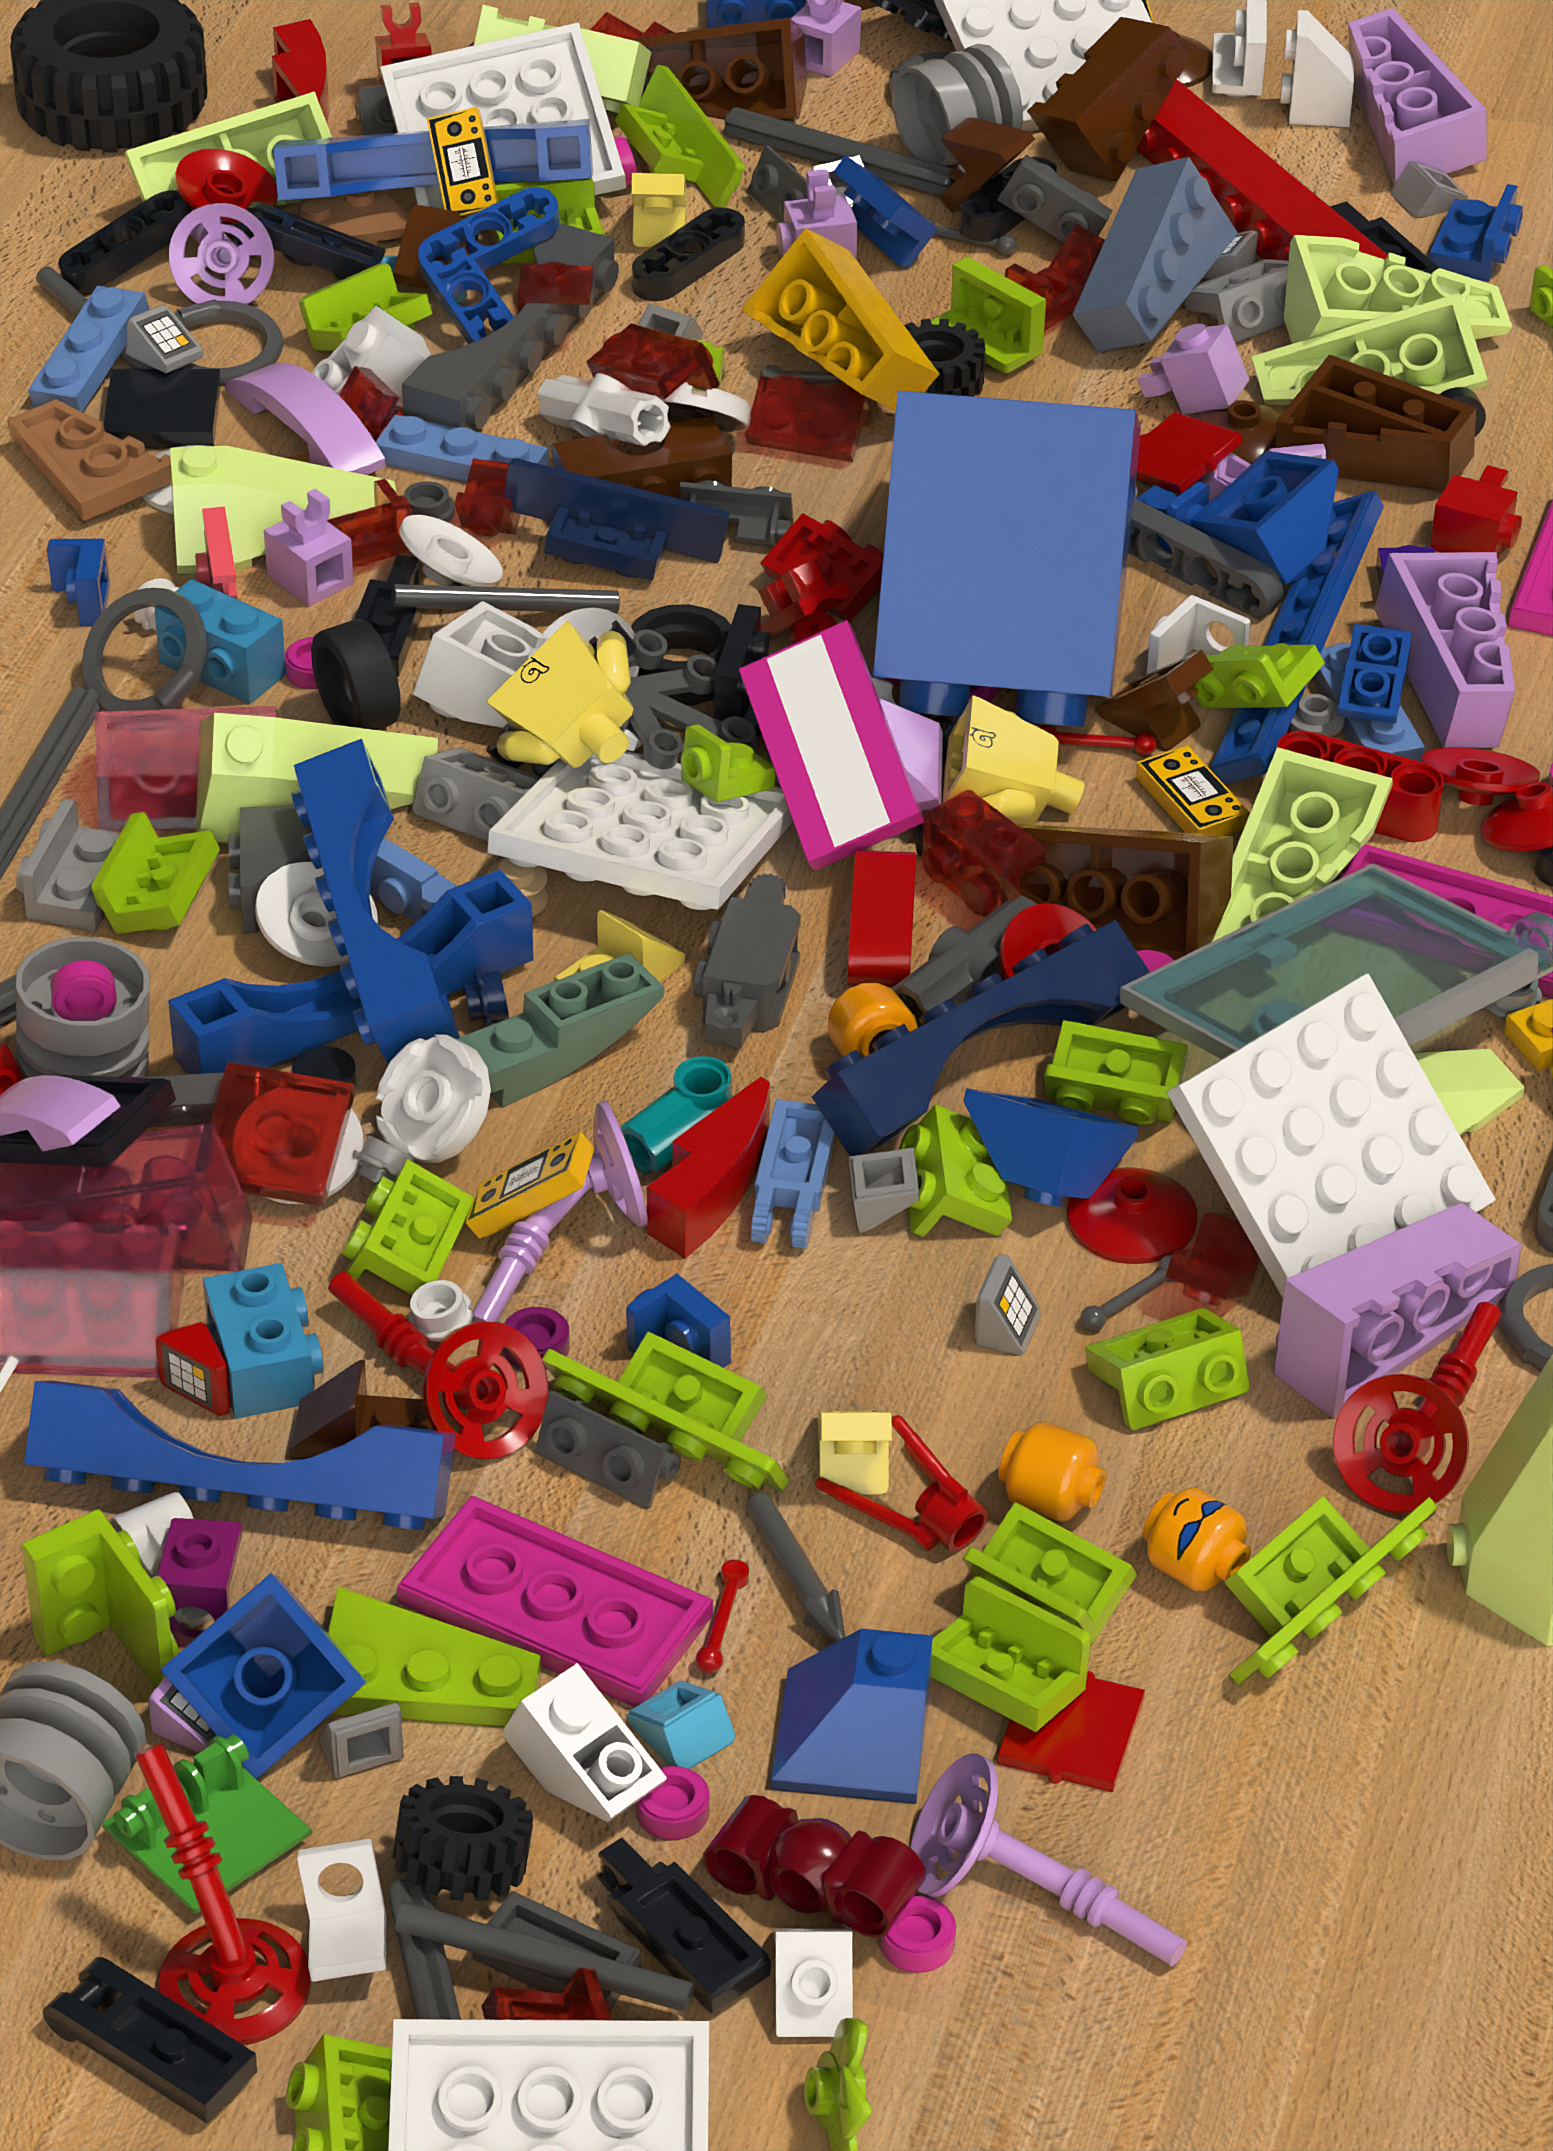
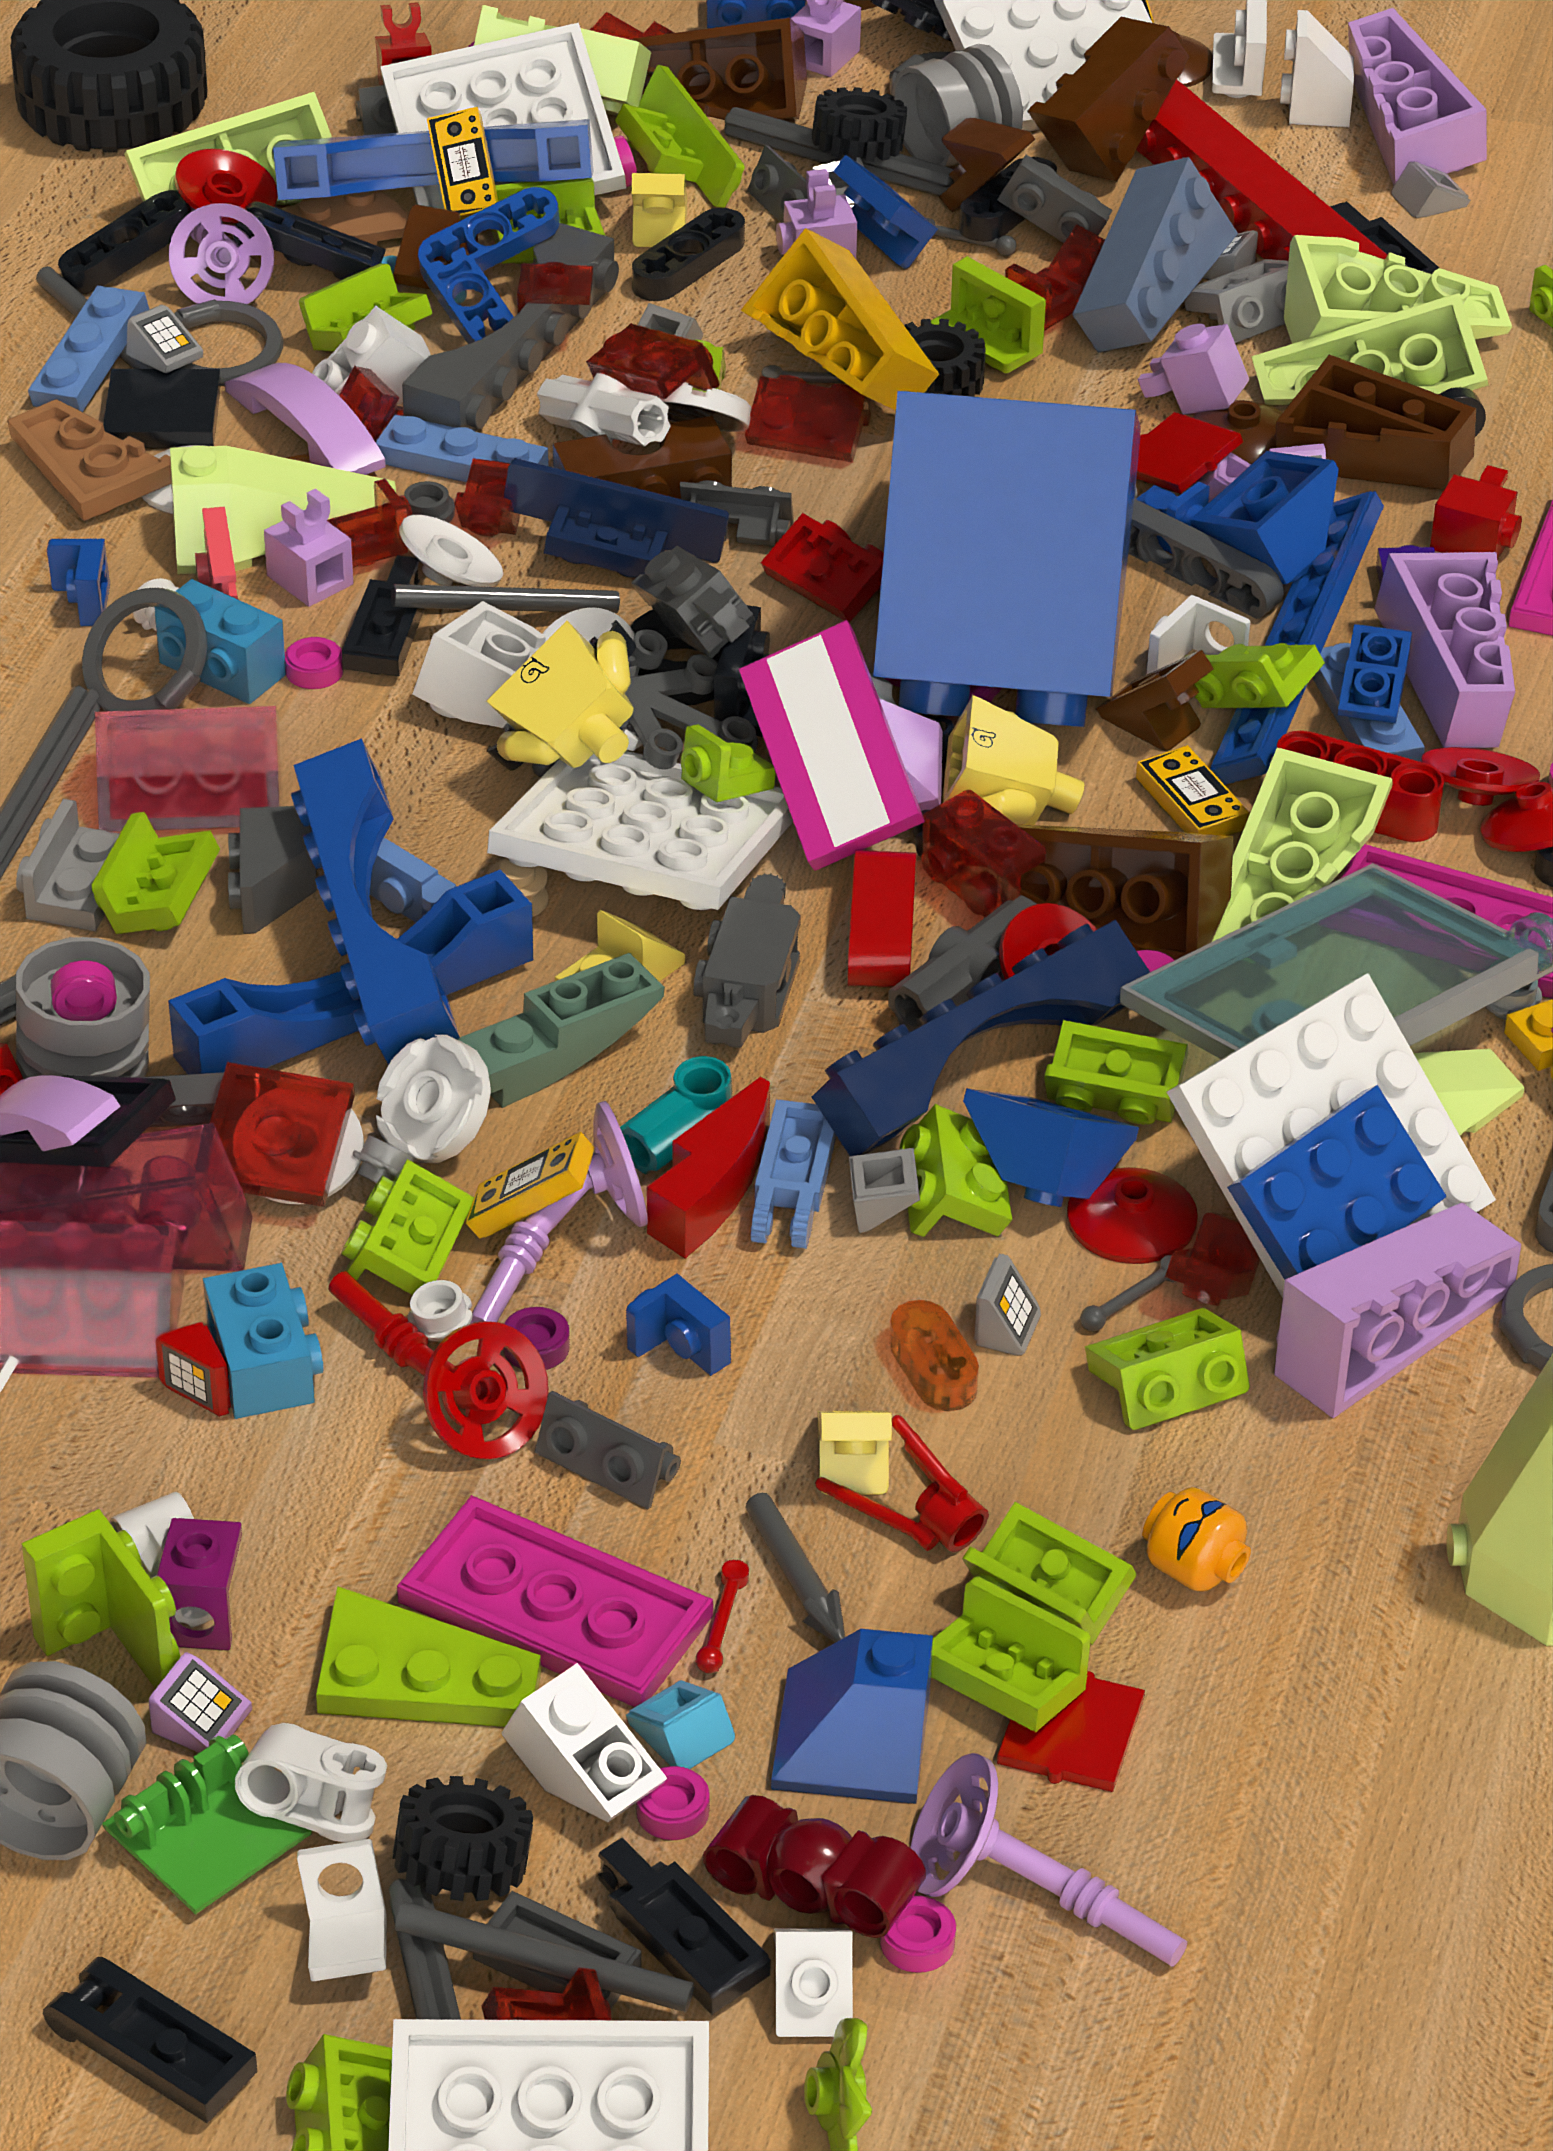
(102, 1432): blue arch -> none
(234, 1940): red dish -> none
(252, 758): yellowish green wedge -> none
(264, 1674): blue slope -> none
(287, 905): white dish -> none
(299, 63): red slope -> none
(313, 1782): none -> white piece
(326, 1063): black tile -> none
(344, 1411): reddish brown slope -> none
(356, 676): black tyre -> none
(363, 1740): light grey slope -> none
(468, 790): light grey bracket -> none
(486, 997): dark blue plate -> none
(682, 1397): lime bracket -> none
(693, 600): none -> dark grey hinge
(802, 602): red hips -> none
(859, 124): none -> black tyre
(866, 1015): light orange head -> none
(921, 1359): none -> clear orange beam
(1052, 1471): light orange head -> none
(1143, 743): red hinge -> none
(1305, 1570): lime bracket -> none
(1317, 715): light grey plate -> none
(1337, 1186): none -> blue plate
(1411, 1430): red dish -> none
(1477, 235): blue bracket -> none

